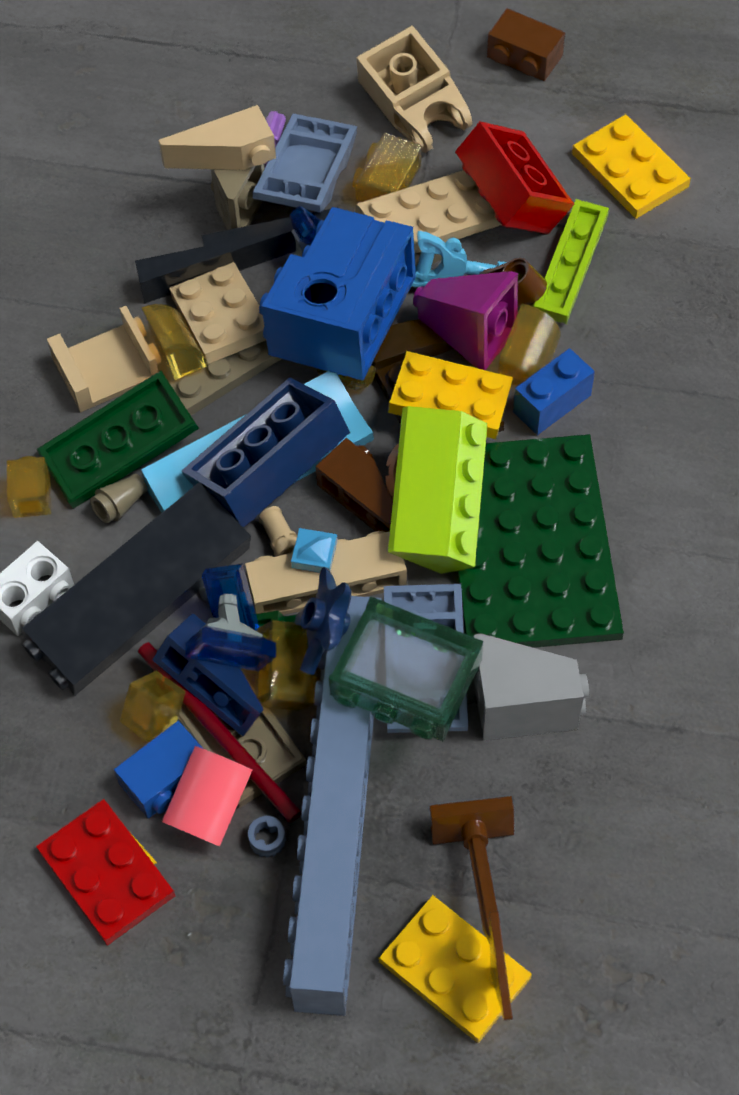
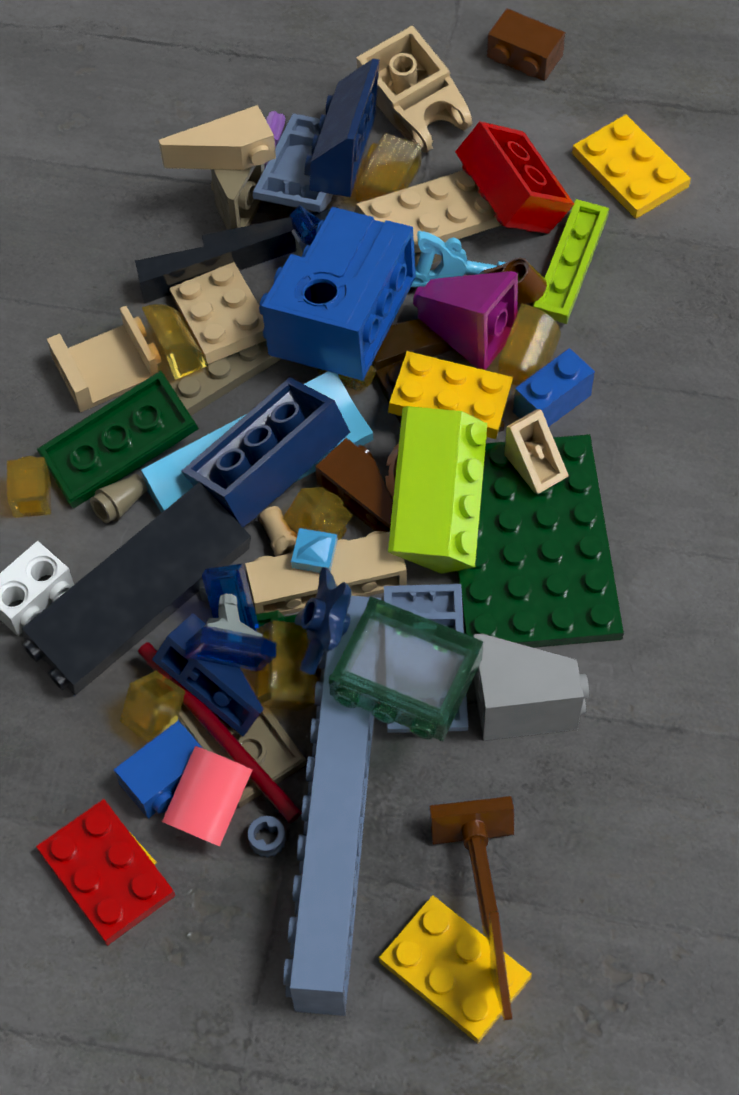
(318, 511): none -> clear yellow brick
(344, 132): none -> dark blue slope
(534, 452): none -> tan slope

